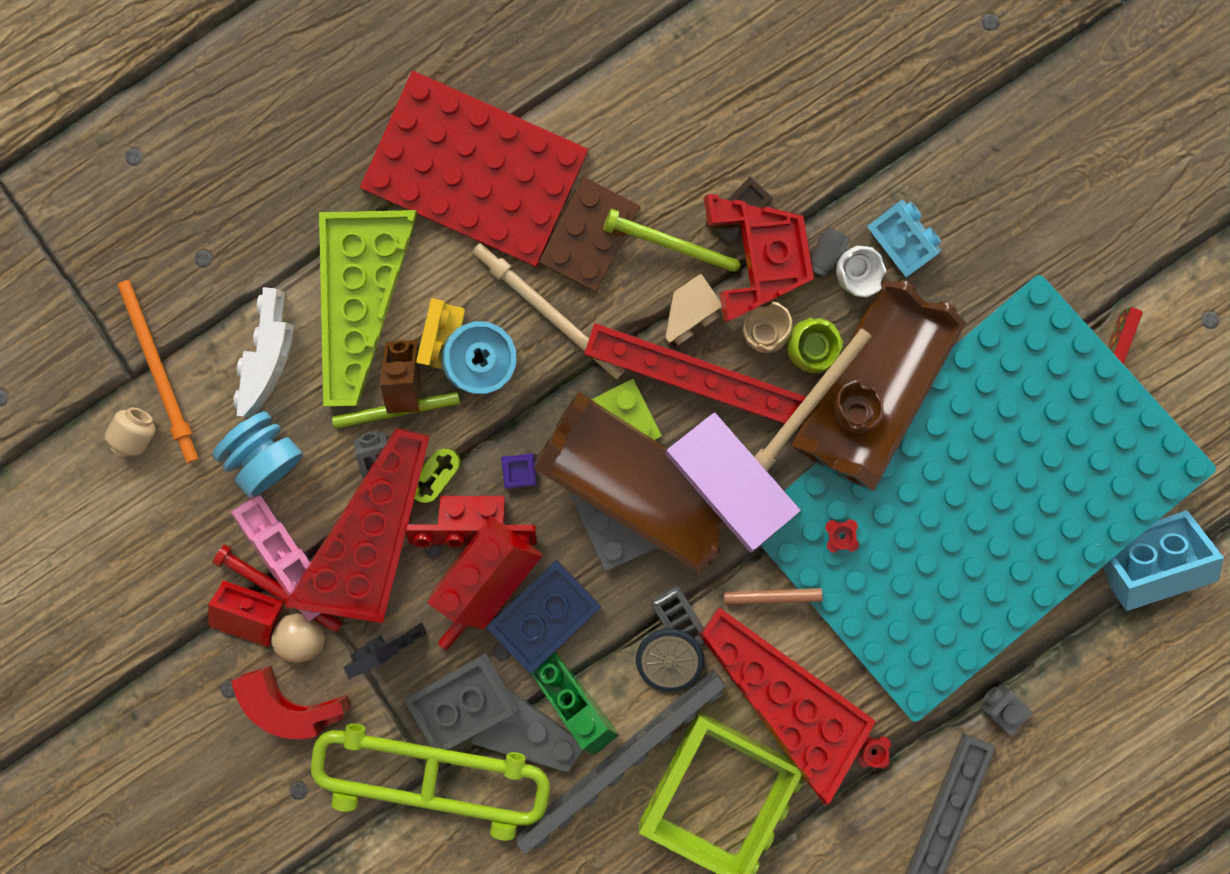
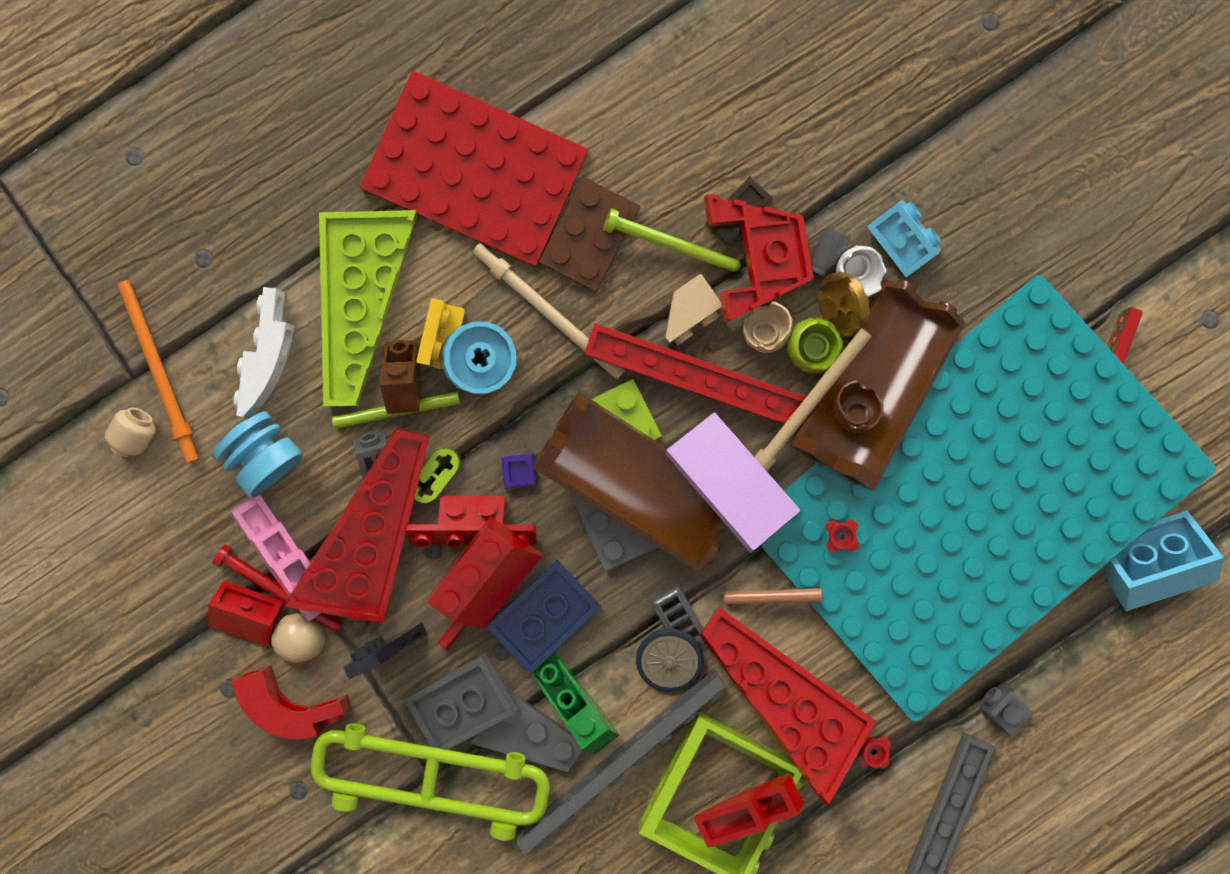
(750, 811): none -> red slope
(844, 303): none -> pearl gold tile

